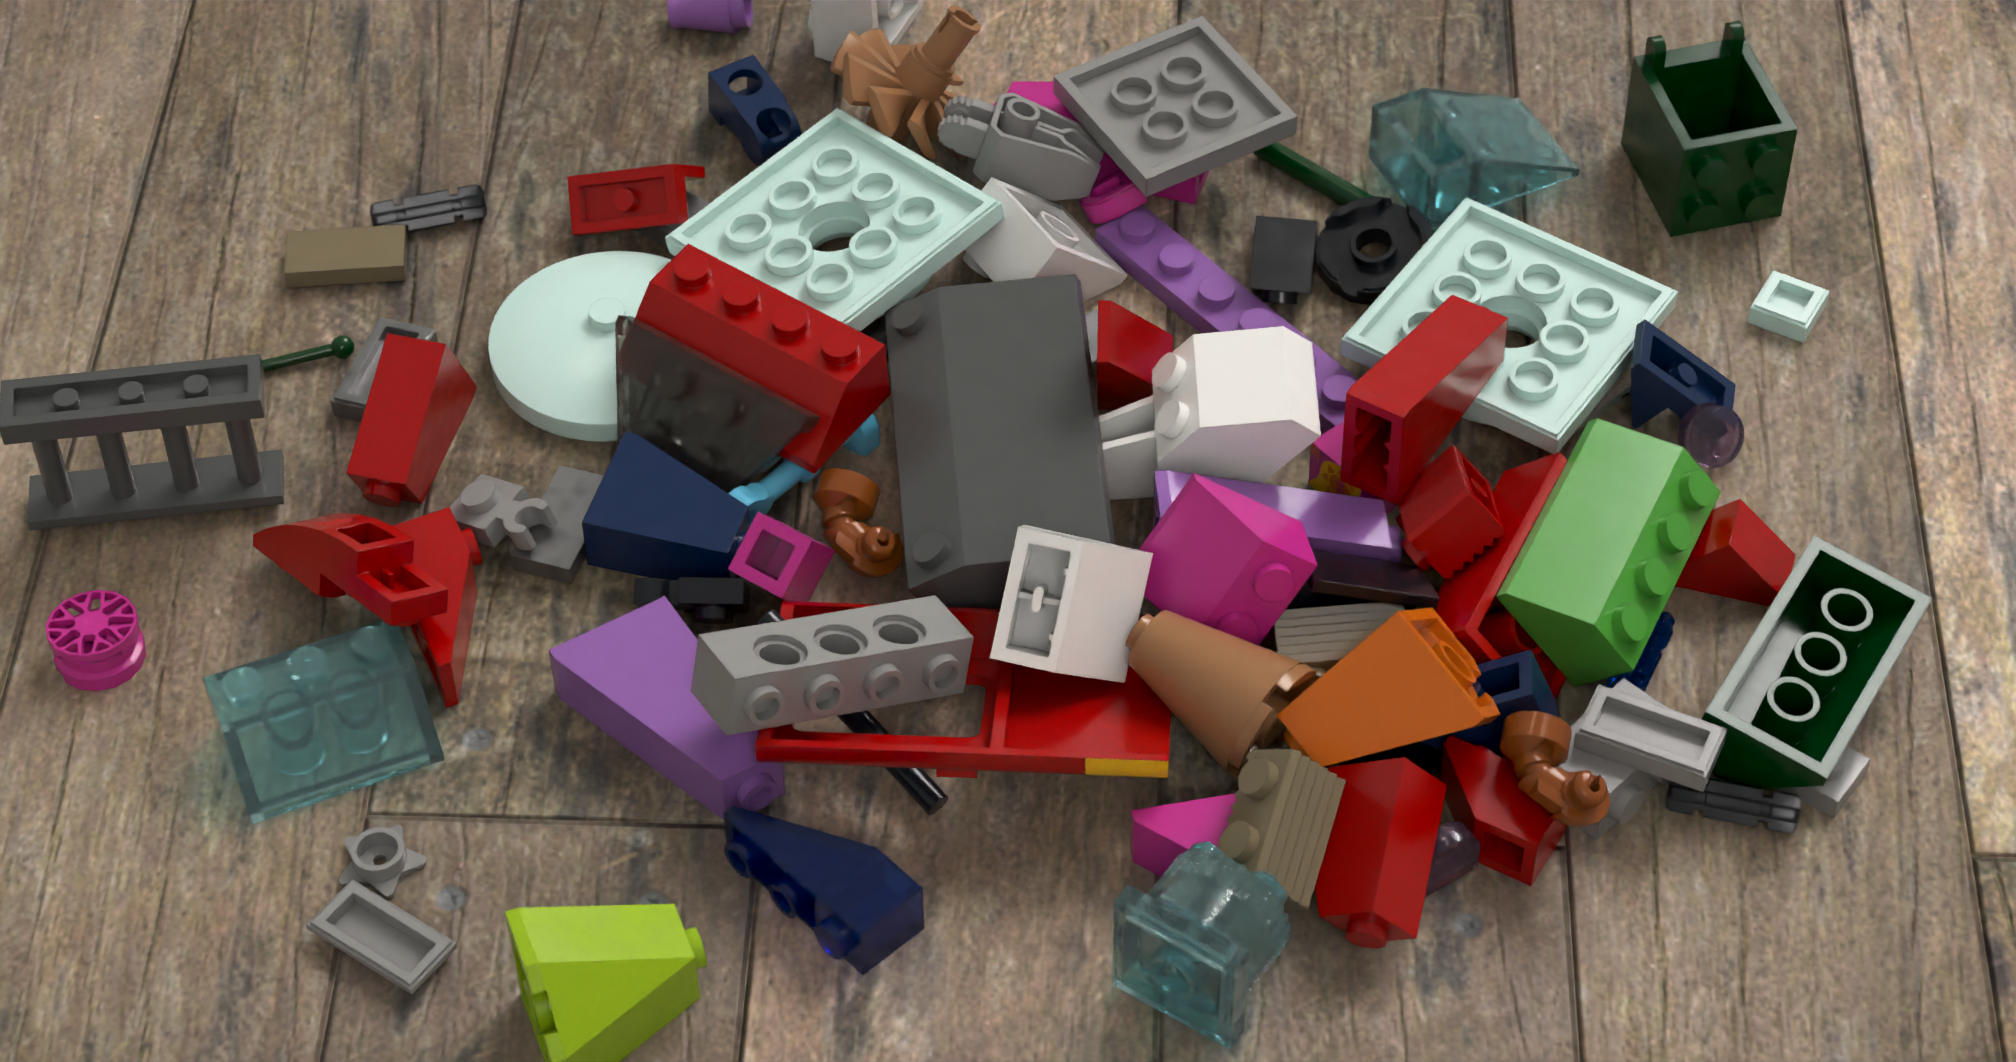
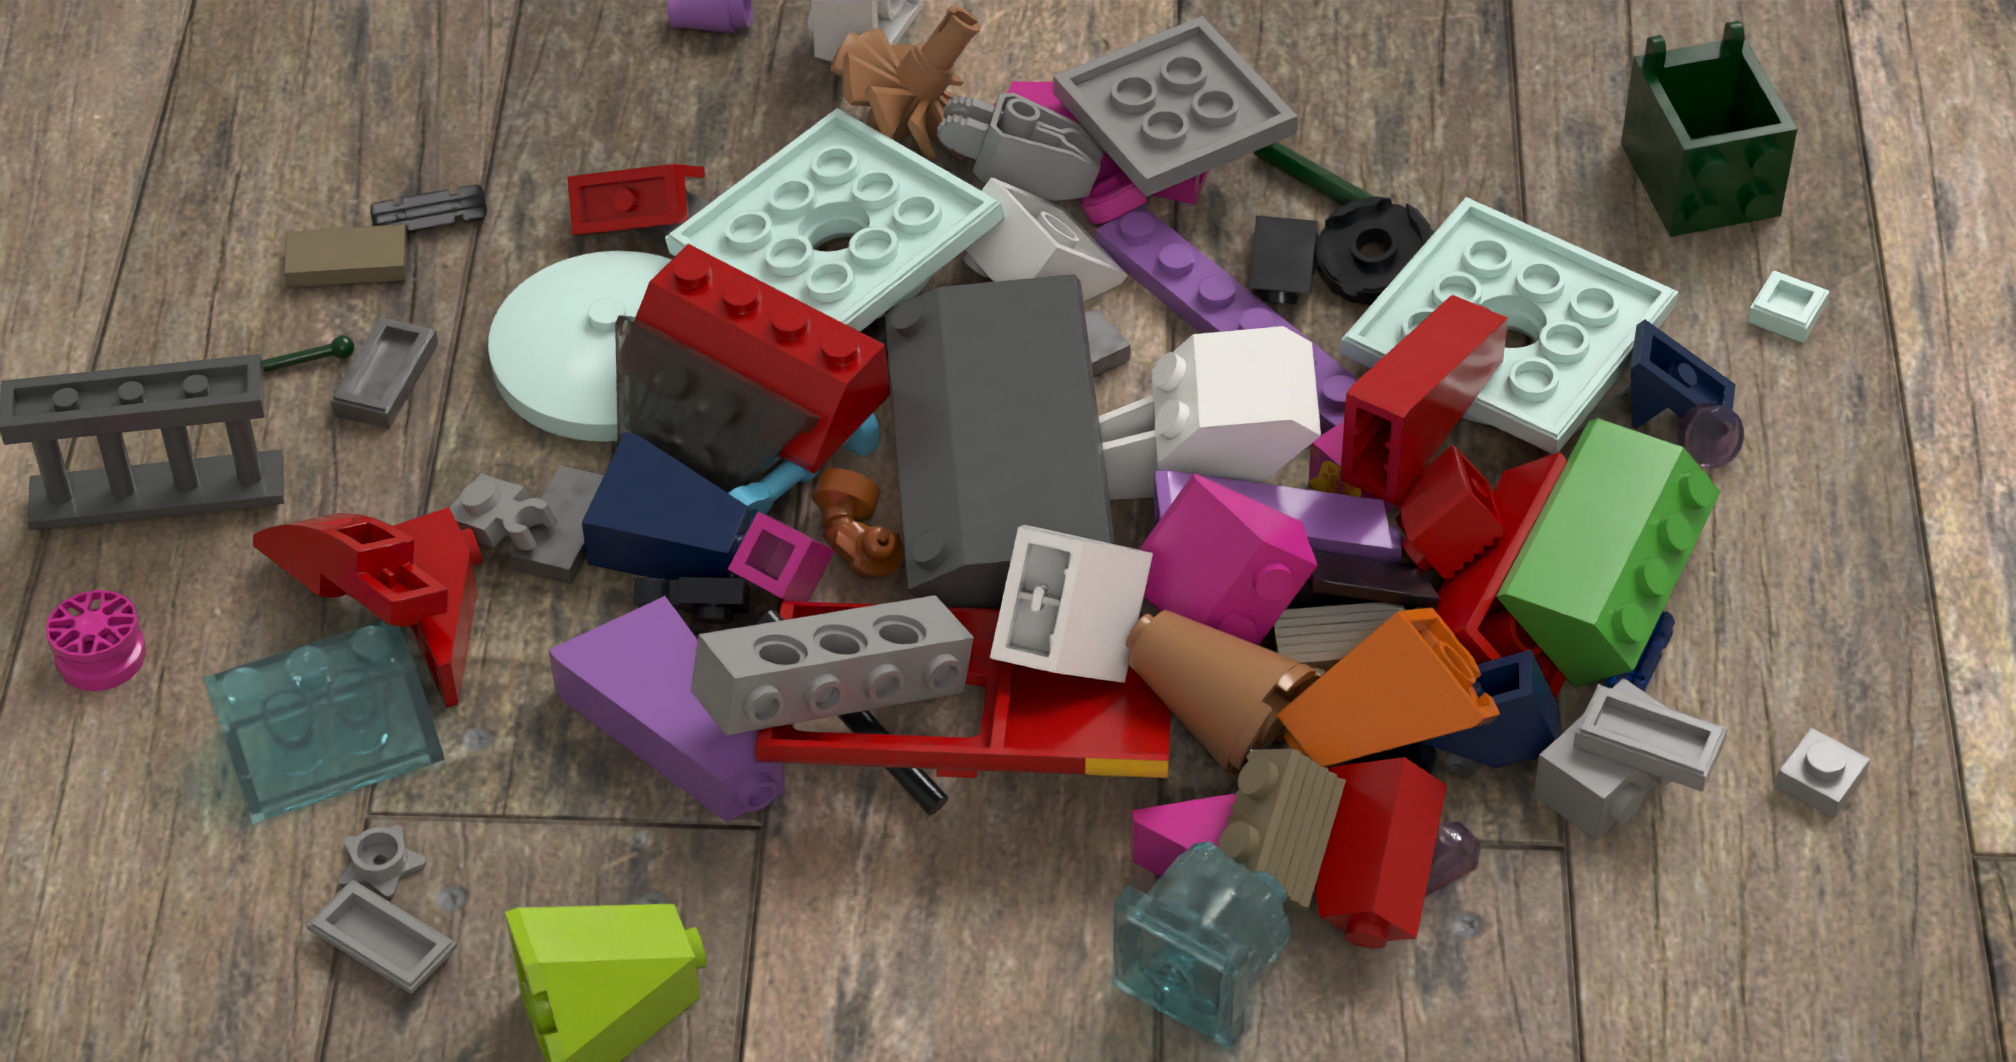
(409, 420): red slope -> none
(755, 114): dark blue leg -> none
(835, 885): clear blue slope -> none
(1126, 355): red slope -> none
(1462, 145): clear light blue slope -> none
(1507, 822): red slope -> none
(1536, 746): dark orange arm -> none
(1737, 557): red slope -> none
(1737, 804): black axle -> none
(1812, 669): dark green slope -> none

